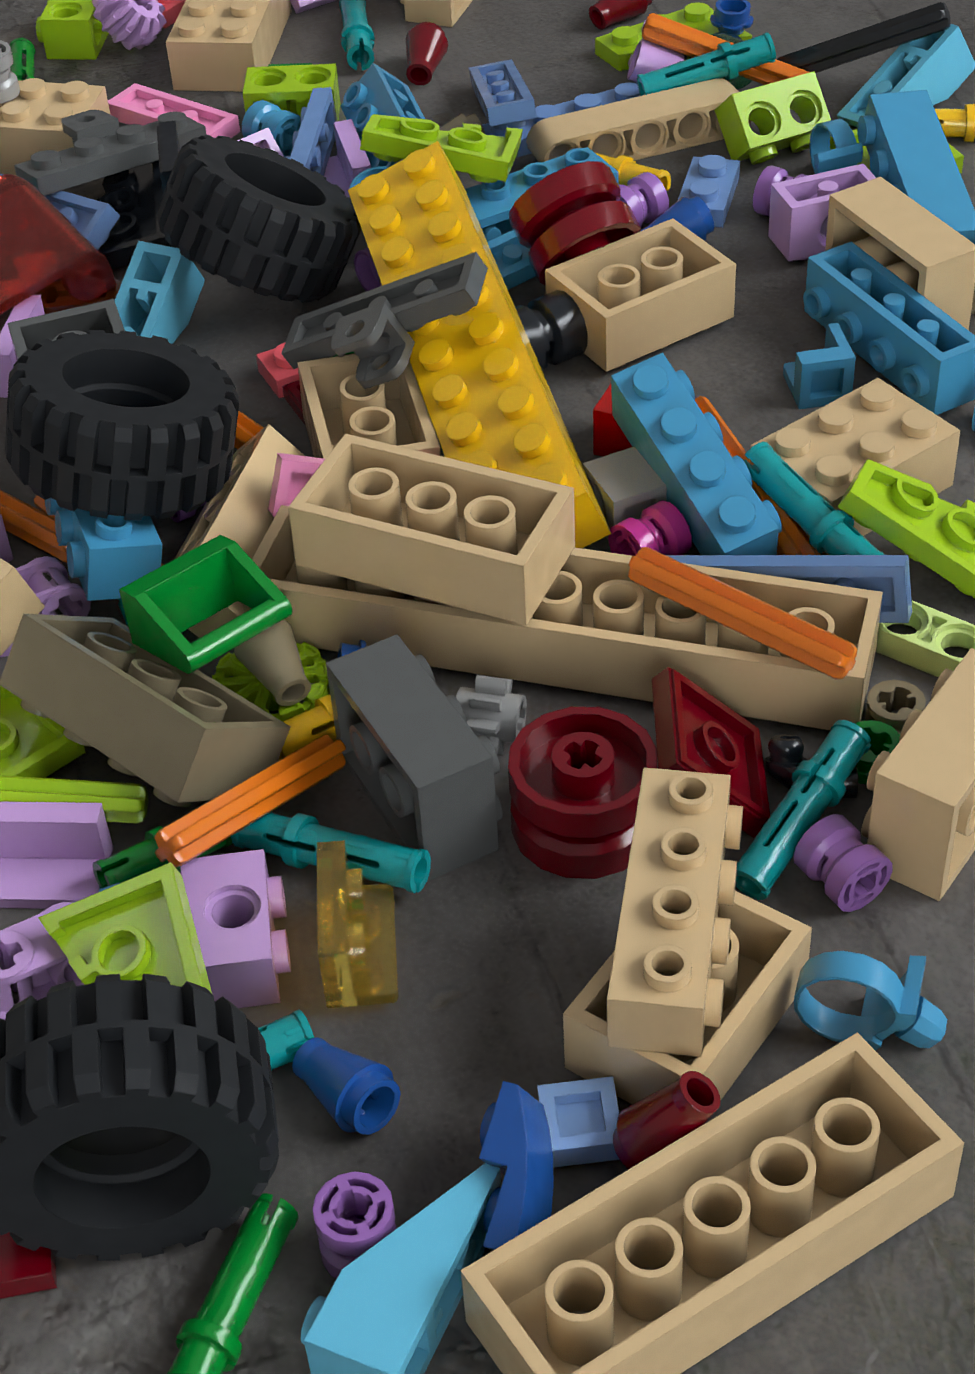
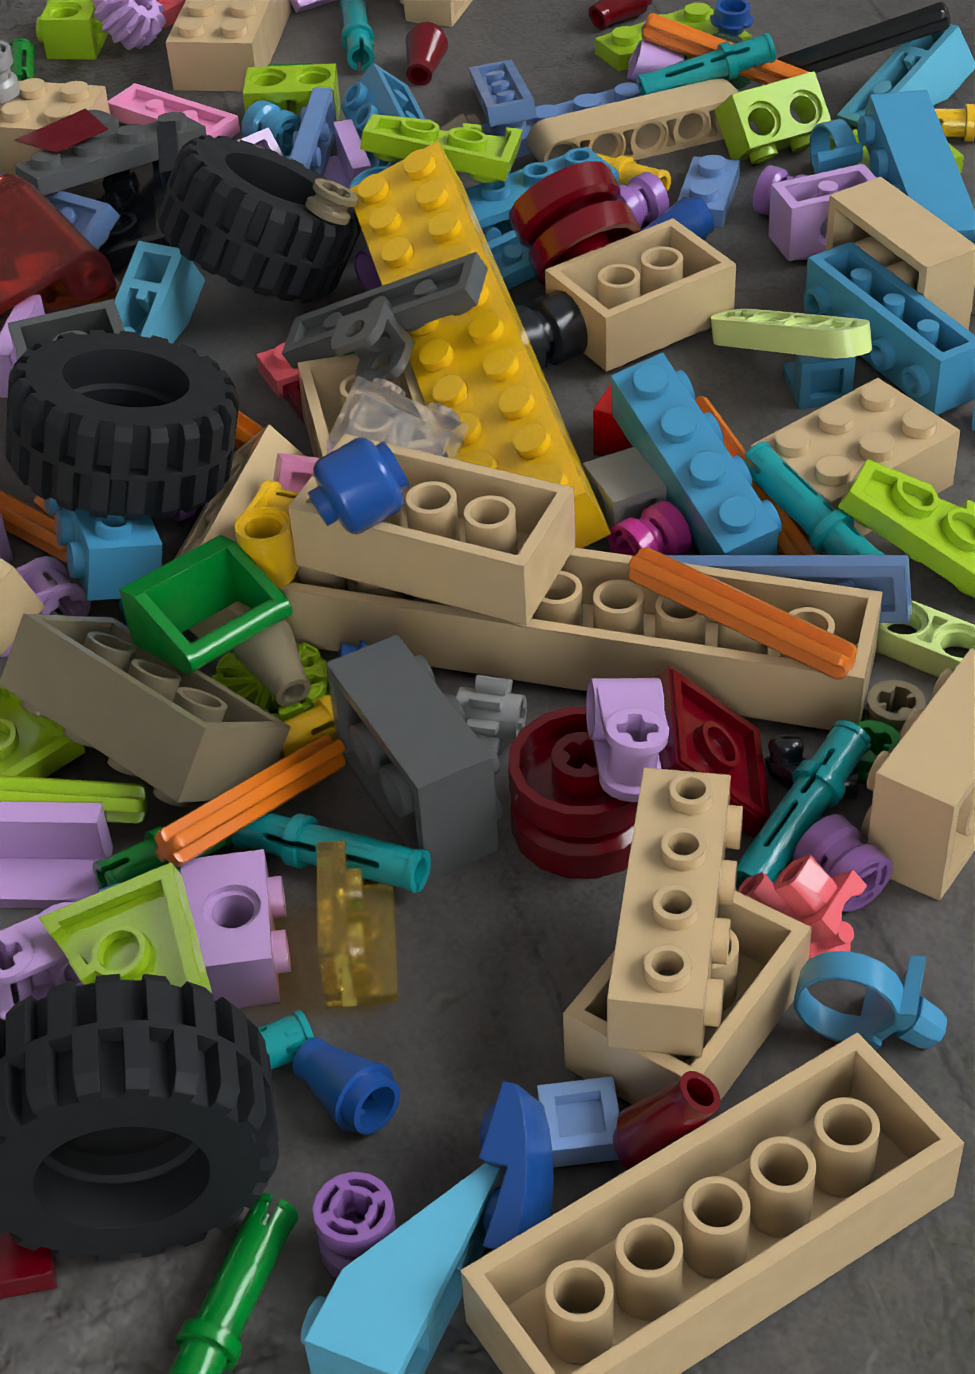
(64, 132): none -> dark red sticker
(267, 533): none -> yellow piece
(331, 201): none -> dark tan bush
(358, 485): none -> blue head
(384, 414): none -> clear brick
(626, 730): none -> lavender piece
(792, 333): none -> yellowish green beam
(812, 898): none -> coral hips

